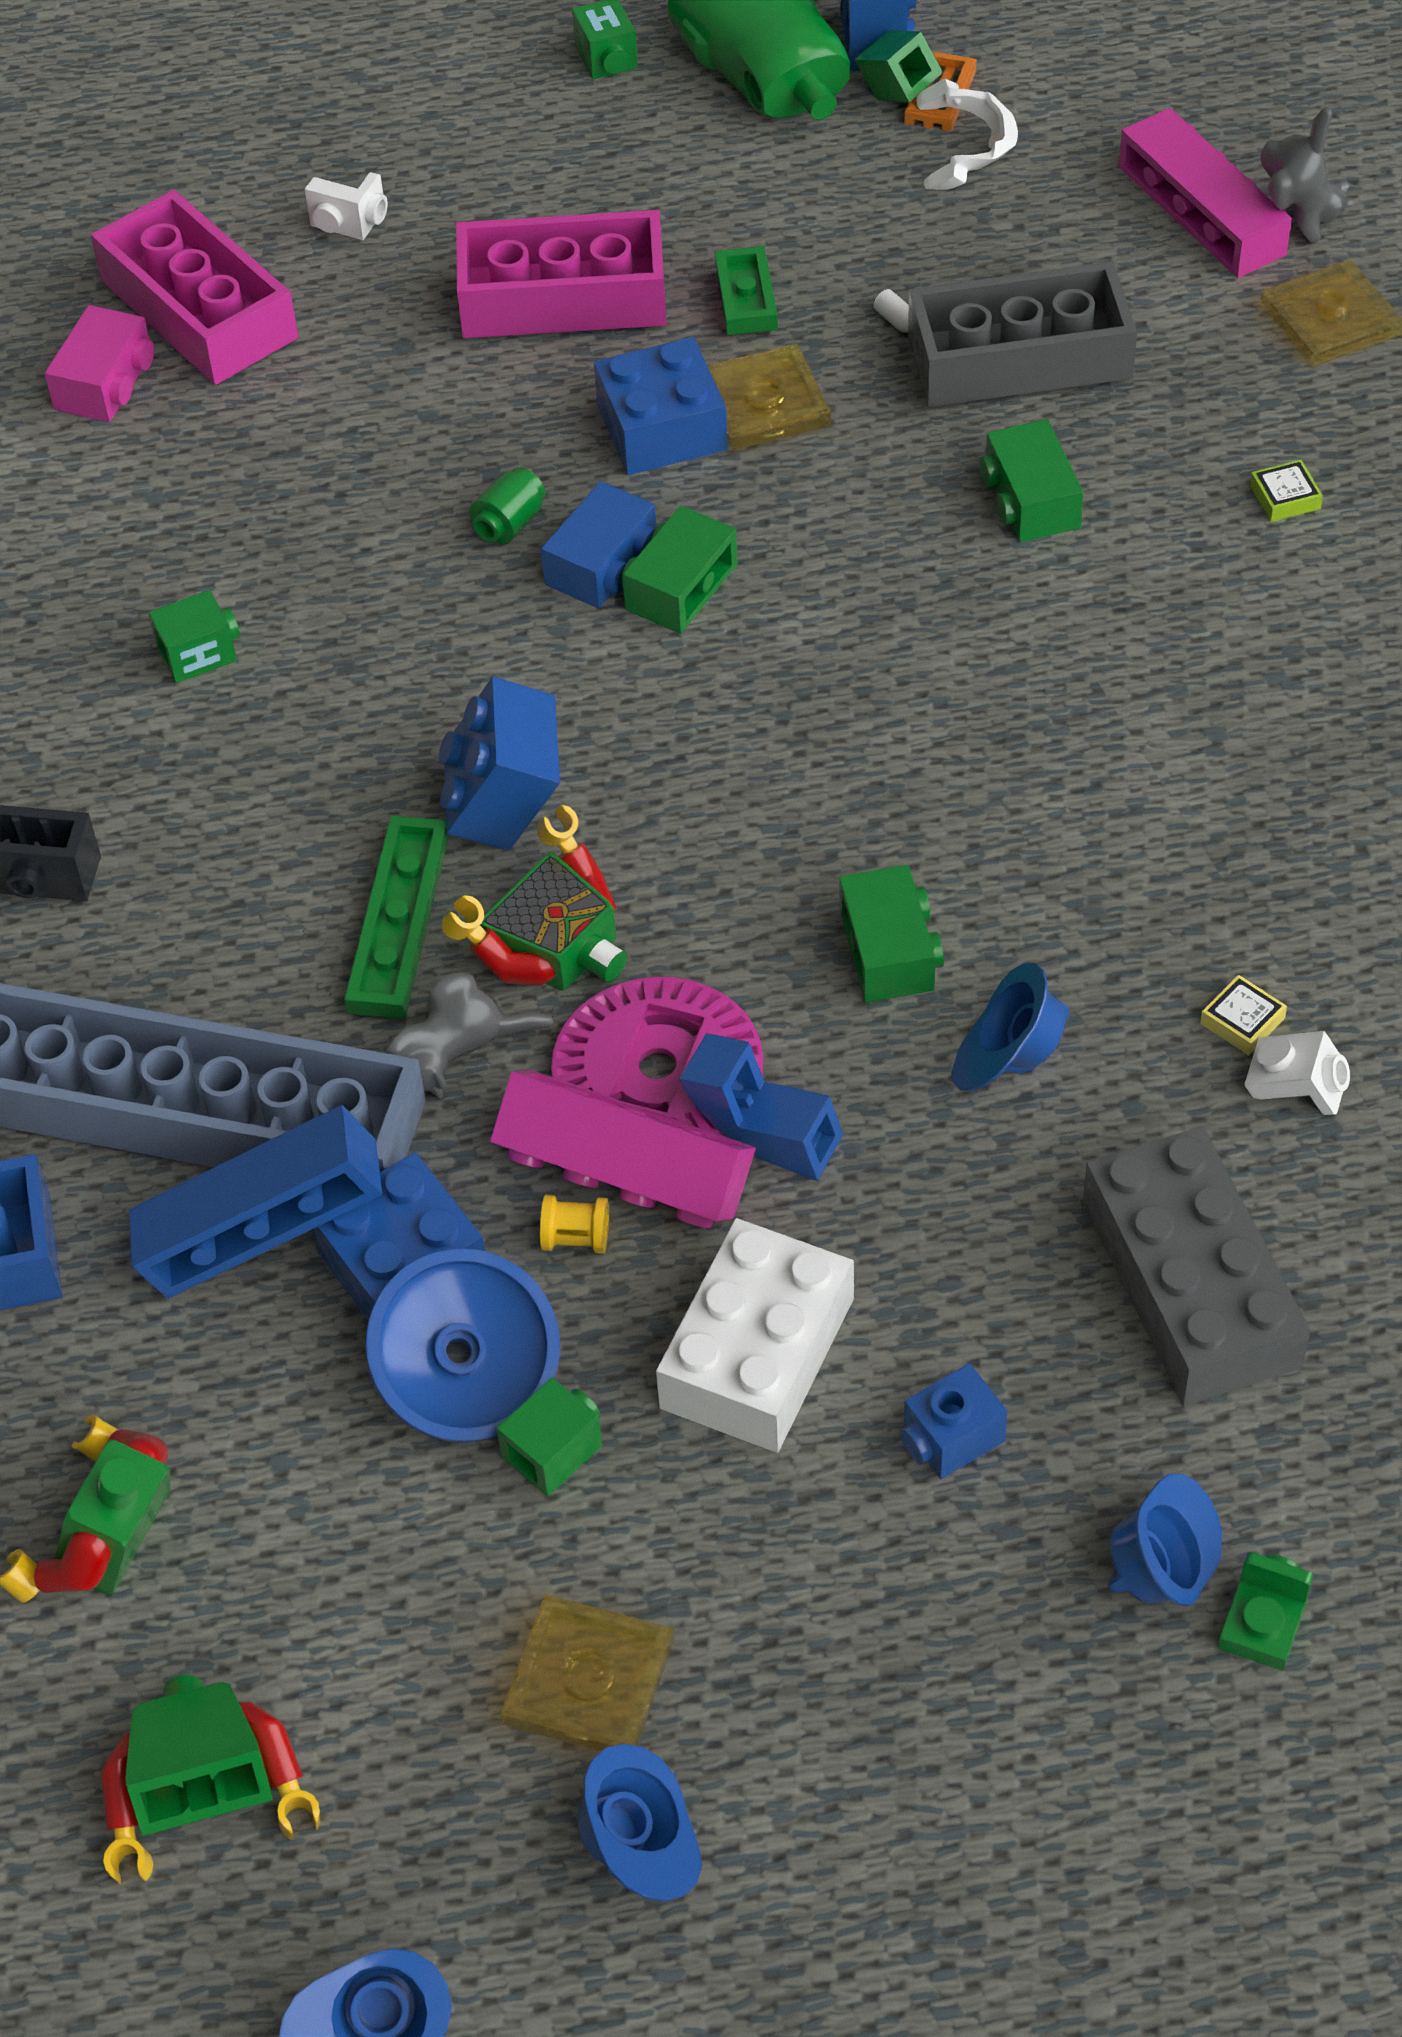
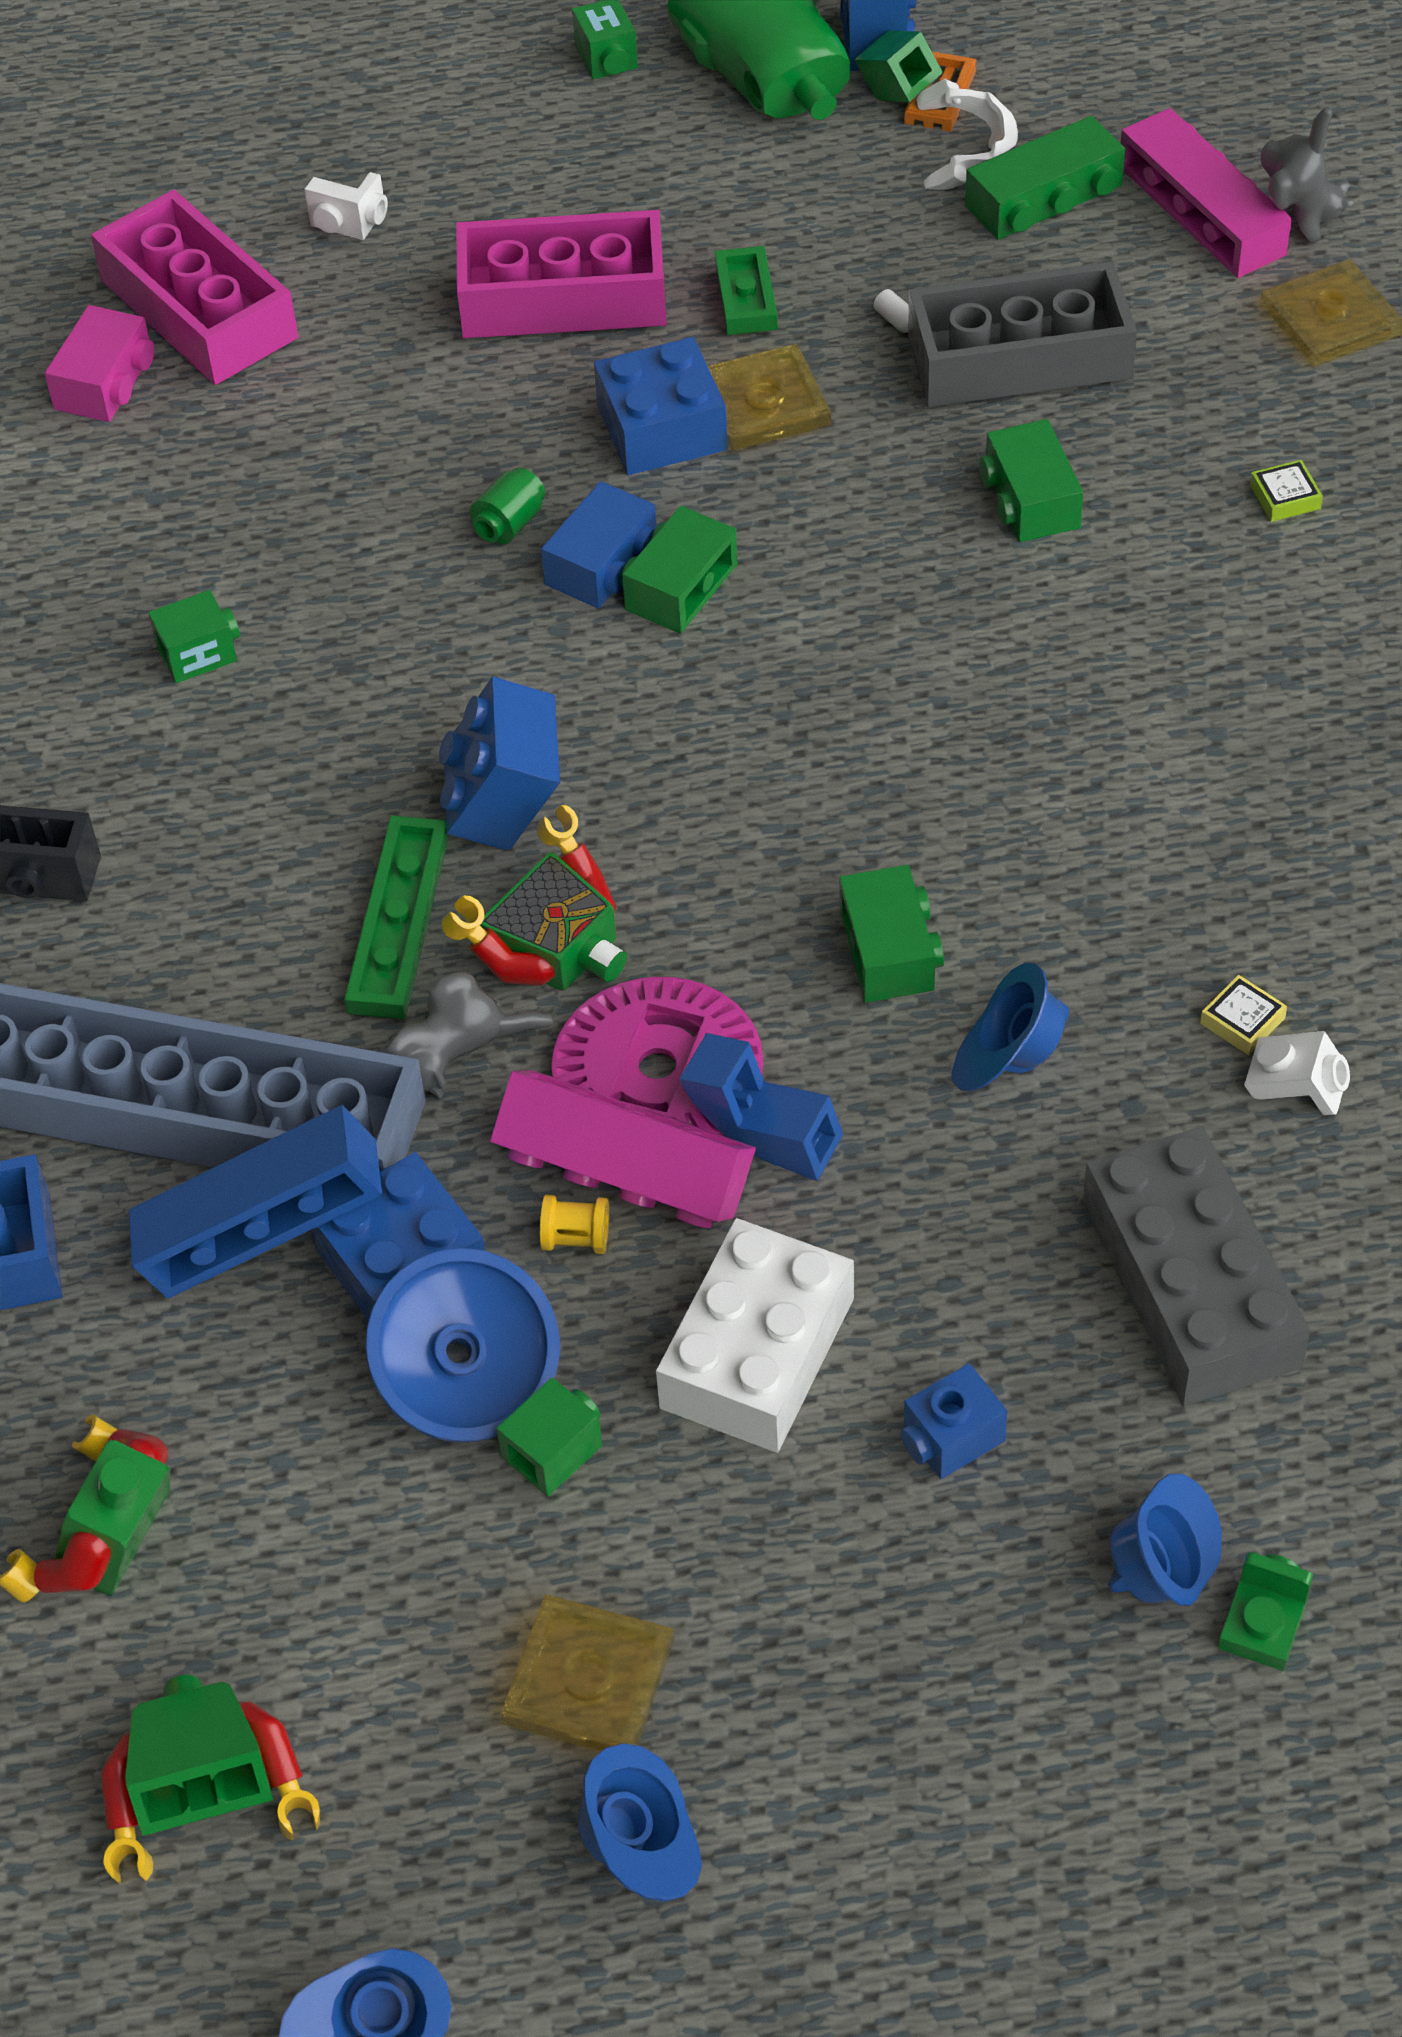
(1044, 177): none -> green brick

